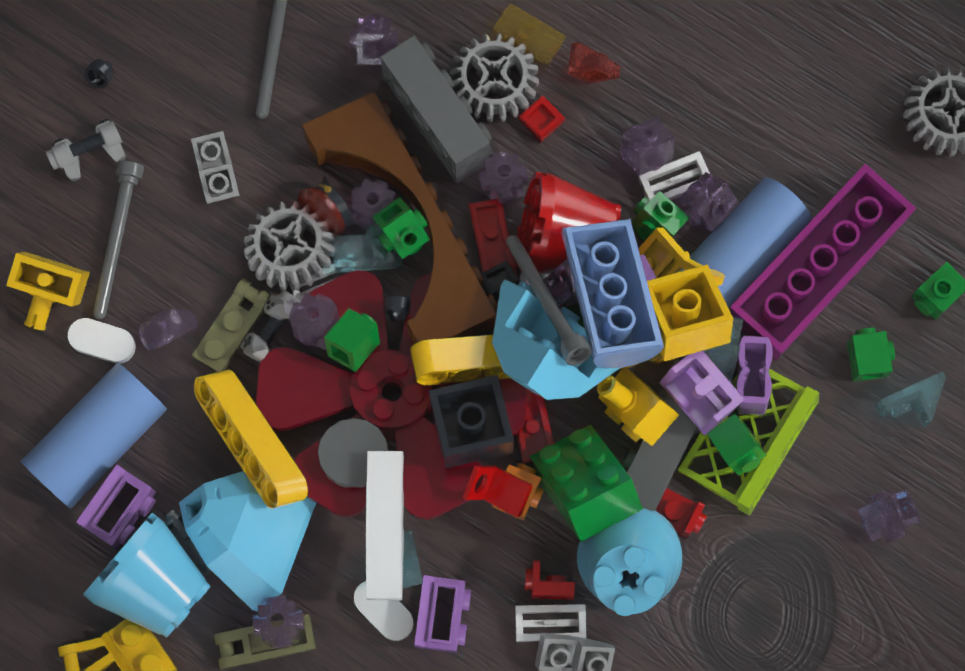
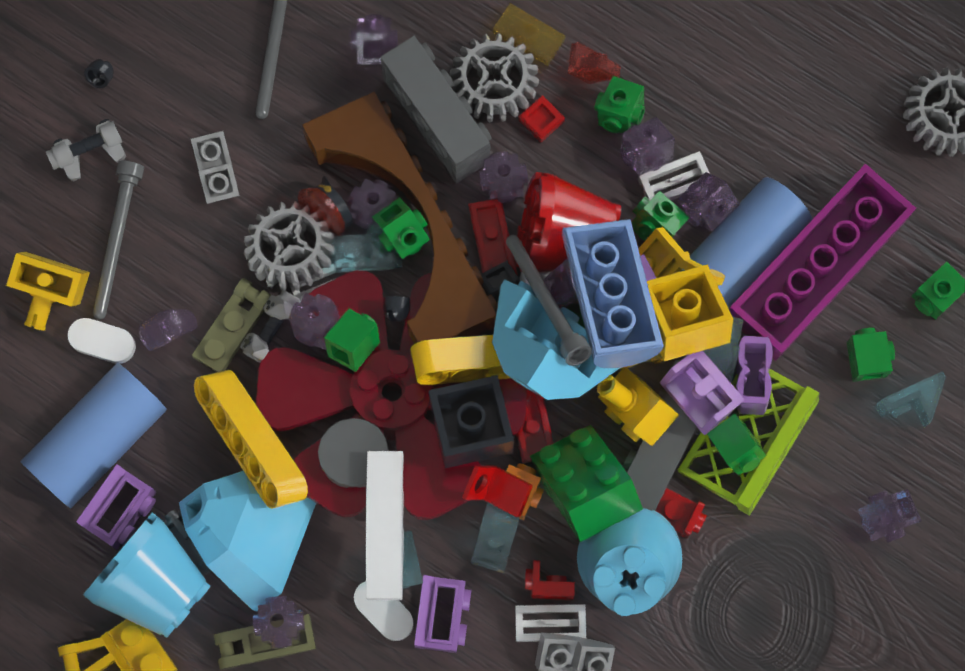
(495, 539): none -> clear light blue slope
(620, 105): none -> green brick

